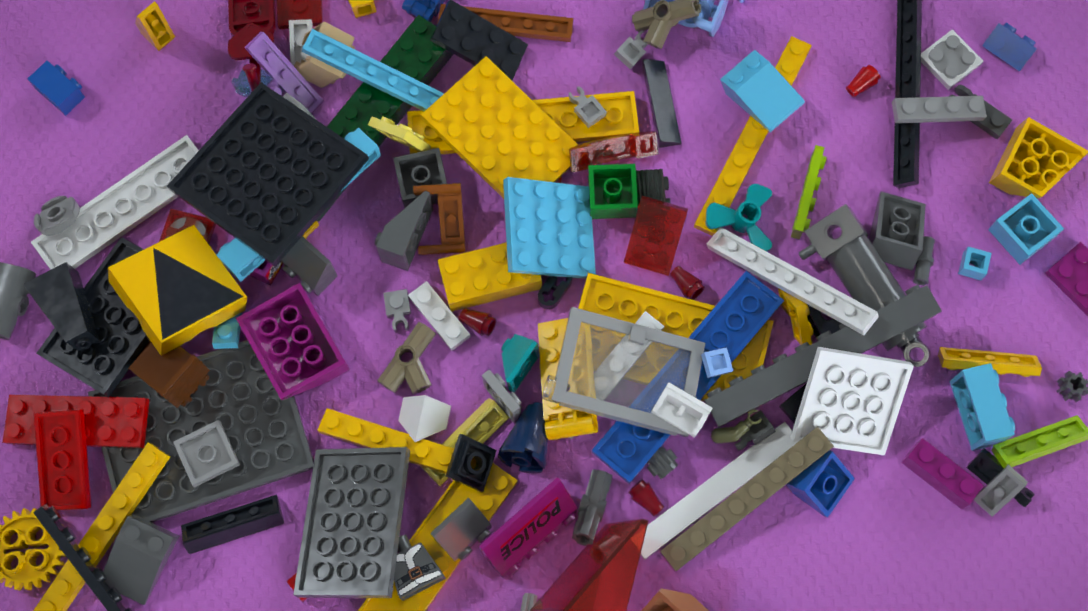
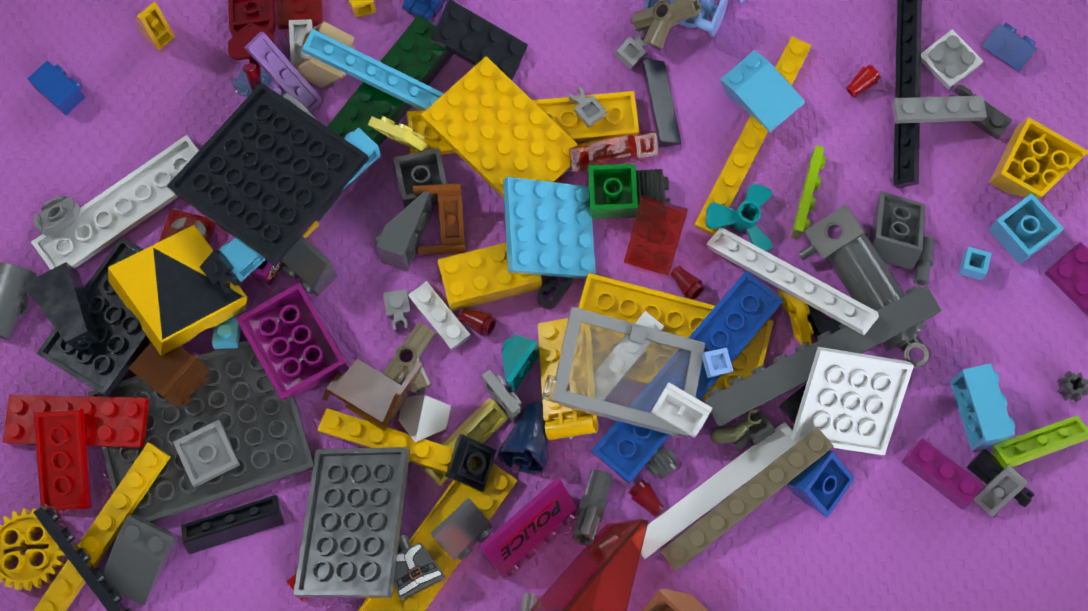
(218, 271): none -> black plate
(371, 392): none -> piece
(526, 24): dark orange plate -> none
(1001, 362): yellow plate -> none

